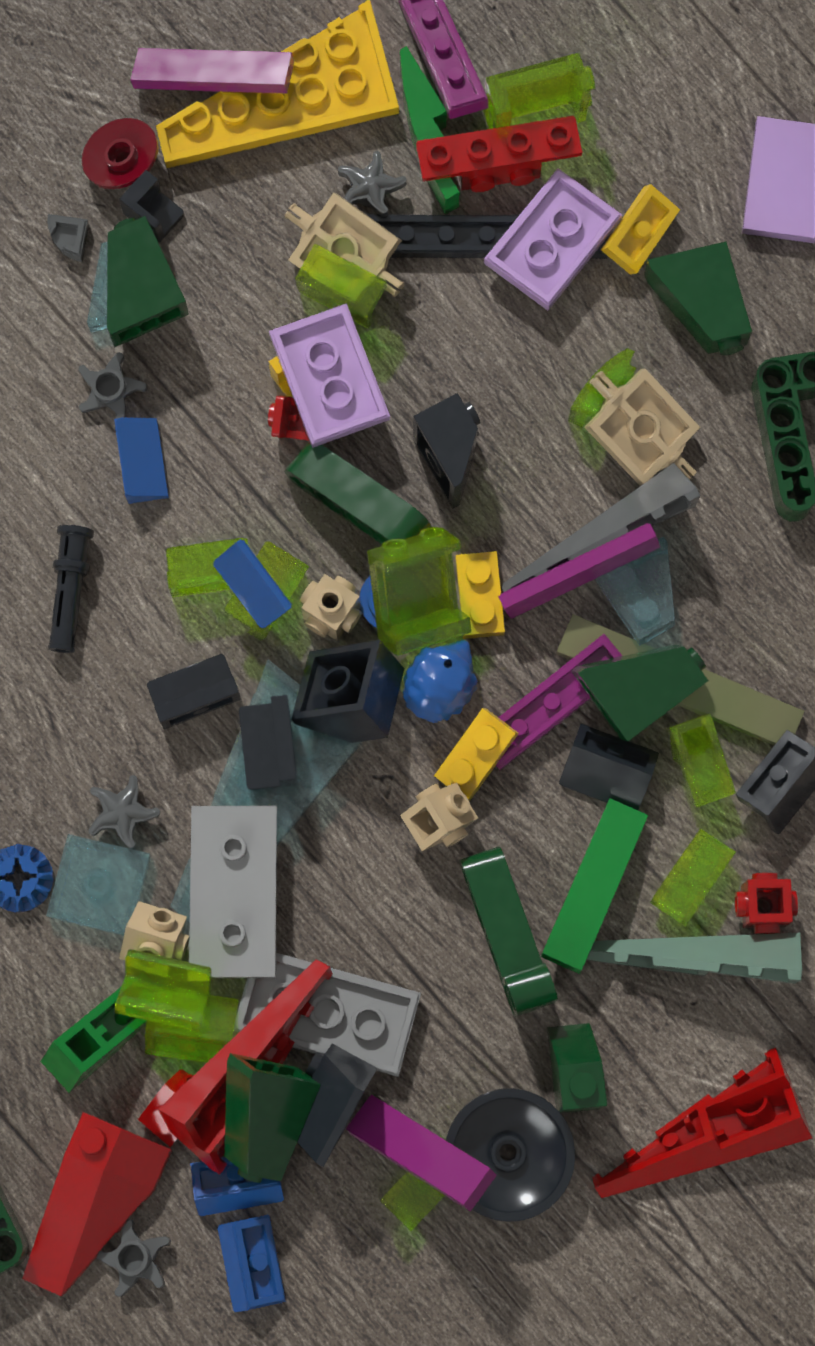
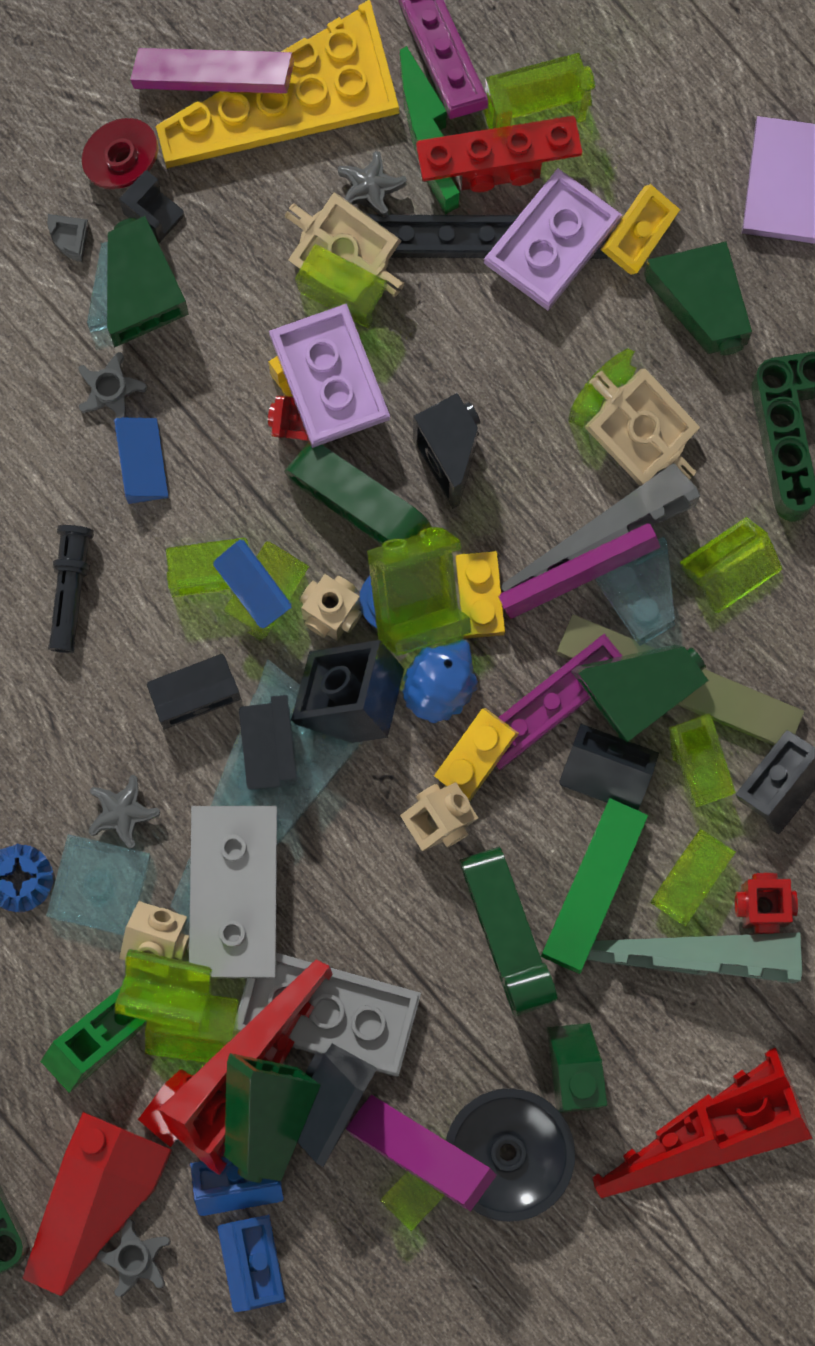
(733, 564): none -> clear neon green panel

